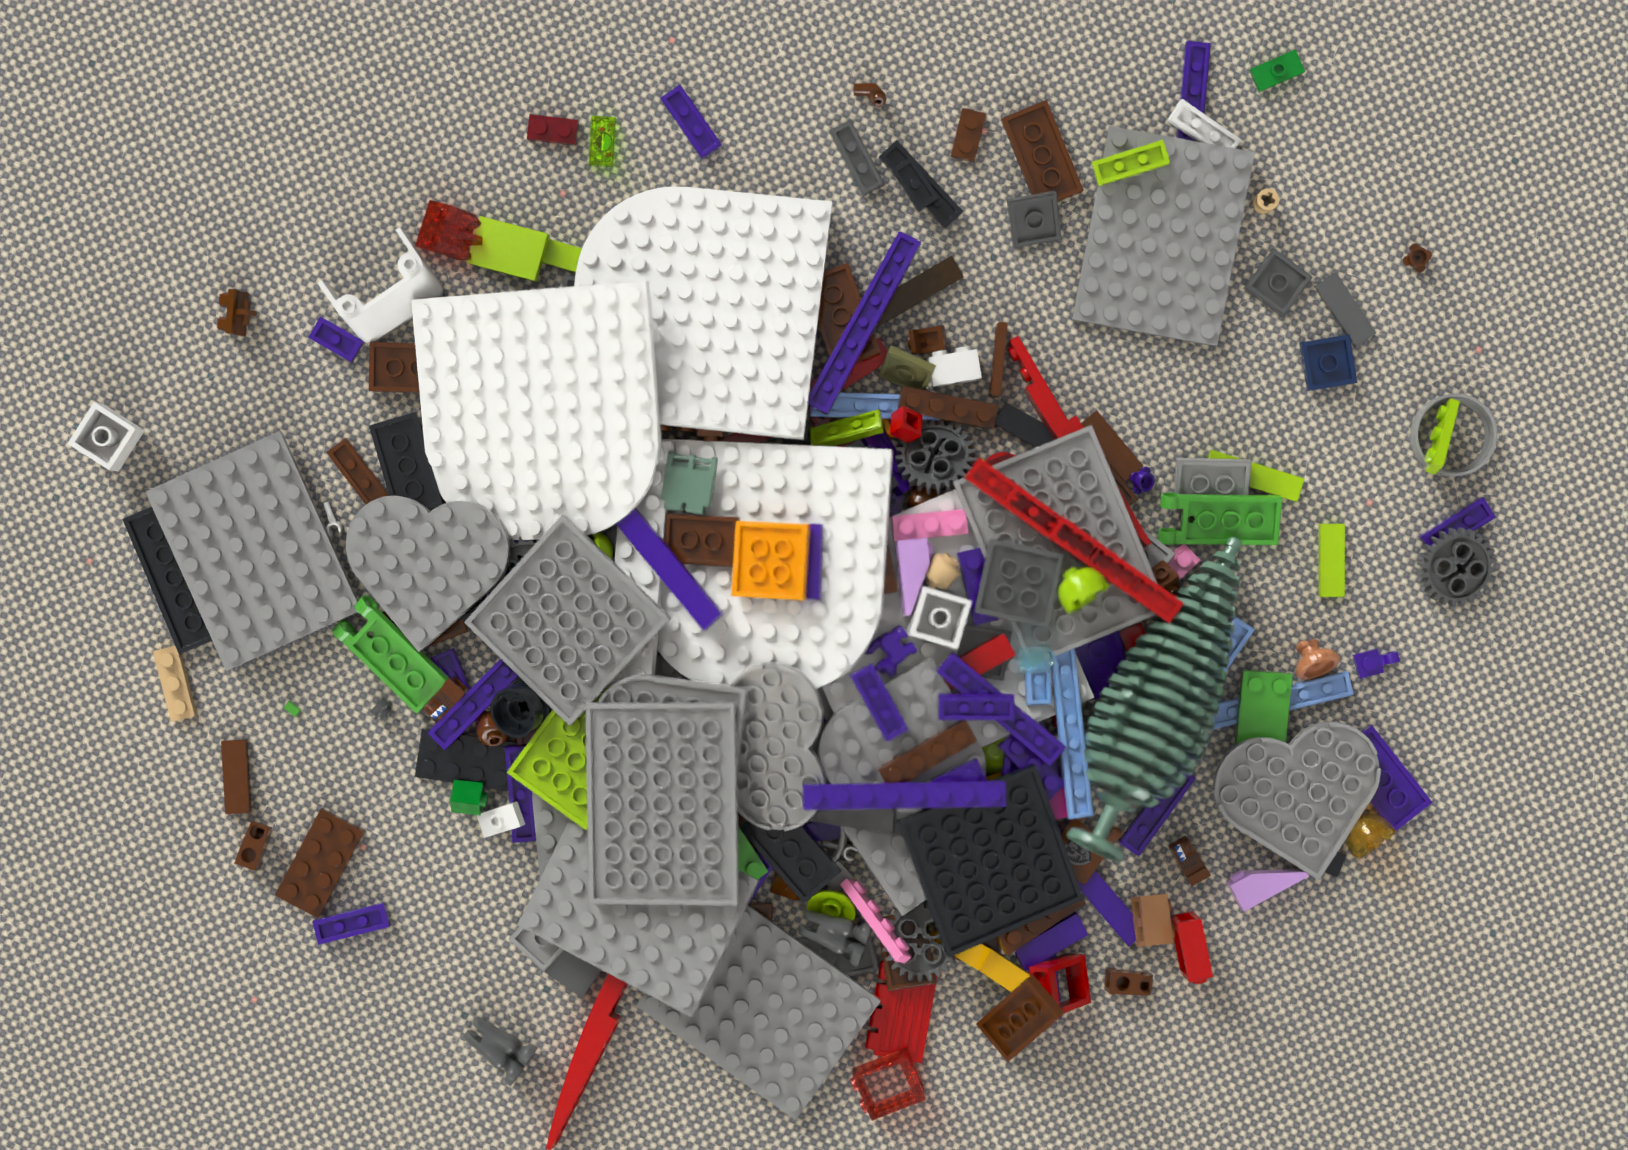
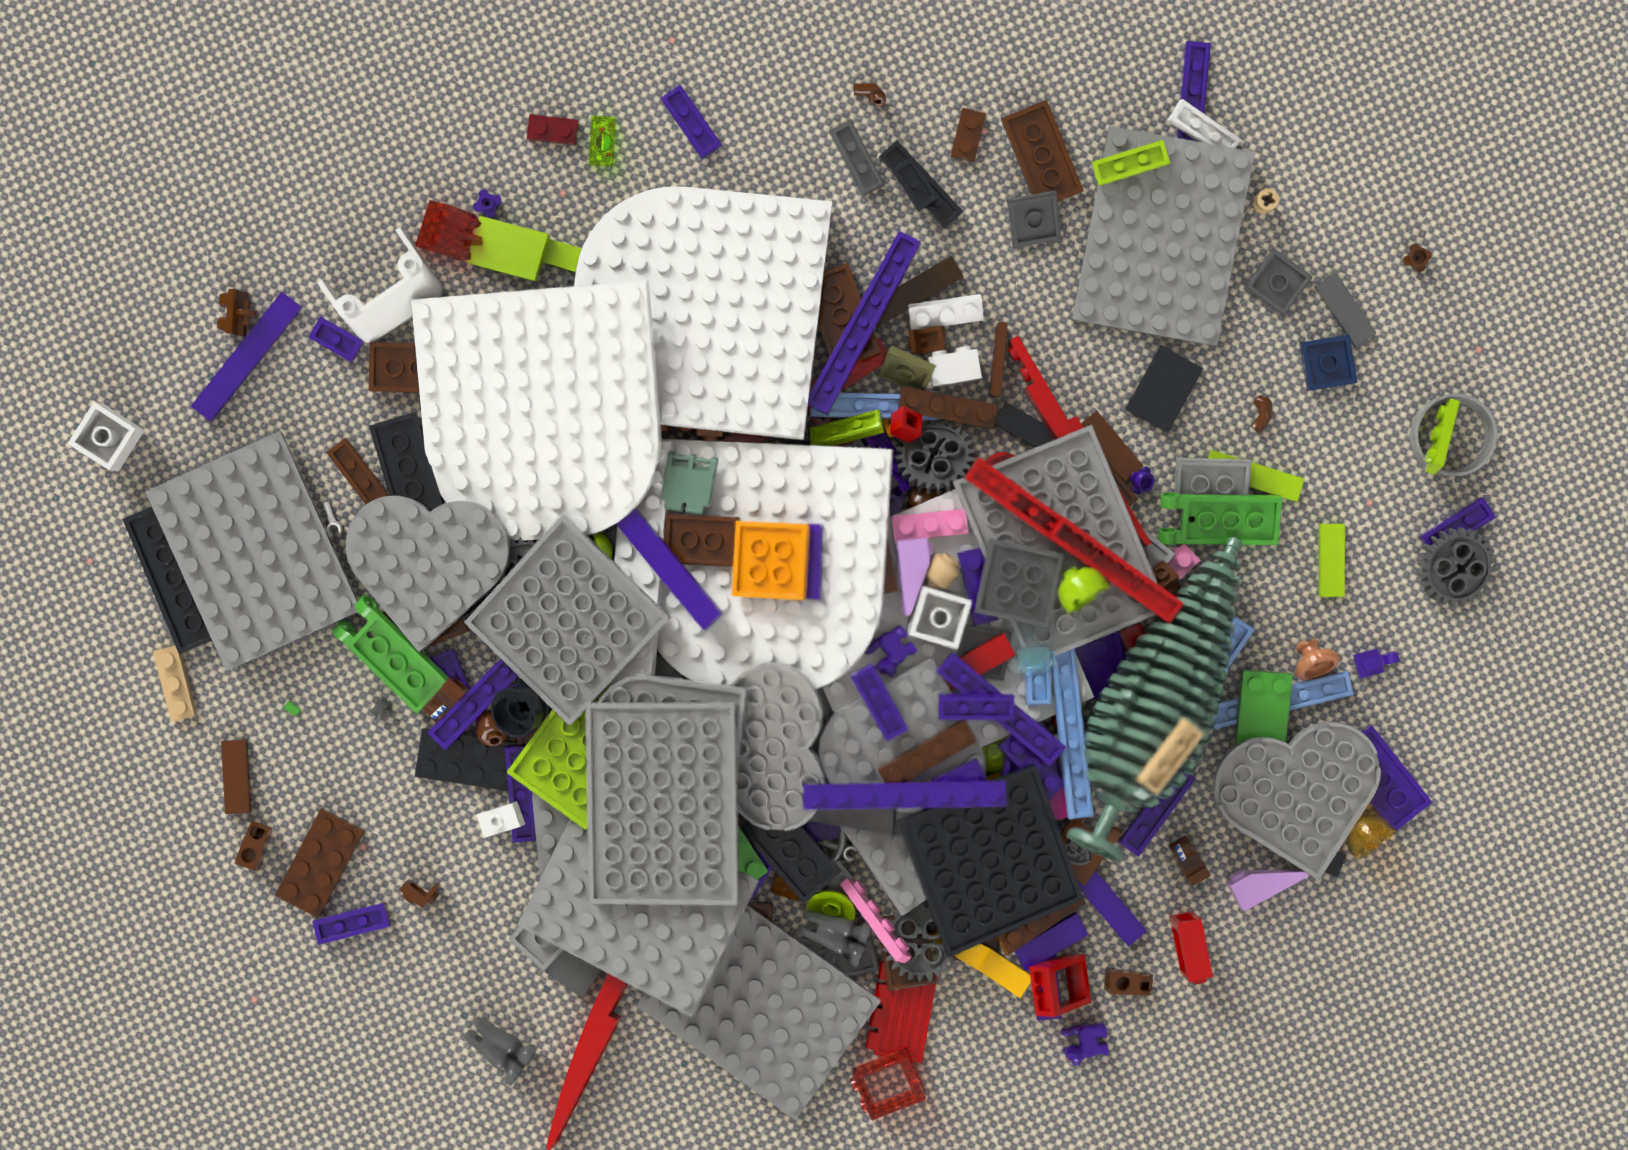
(246, 356): none -> dark purple tile
(415, 894): none -> reddish brown bracket
(468, 797): green brick -> none
(491, 209): none -> dark purple plate
(946, 312): none -> white plate
(1020, 1018): reddish brown plate -> none
(1088, 1042): none -> dark purple animal
(1152, 920): medium nougat brick -> none
(1164, 388): none -> black tile
(1170, 756): none -> tan plate
(1264, 407): none -> reddish brown arm
(1277, 71): green plate -> none

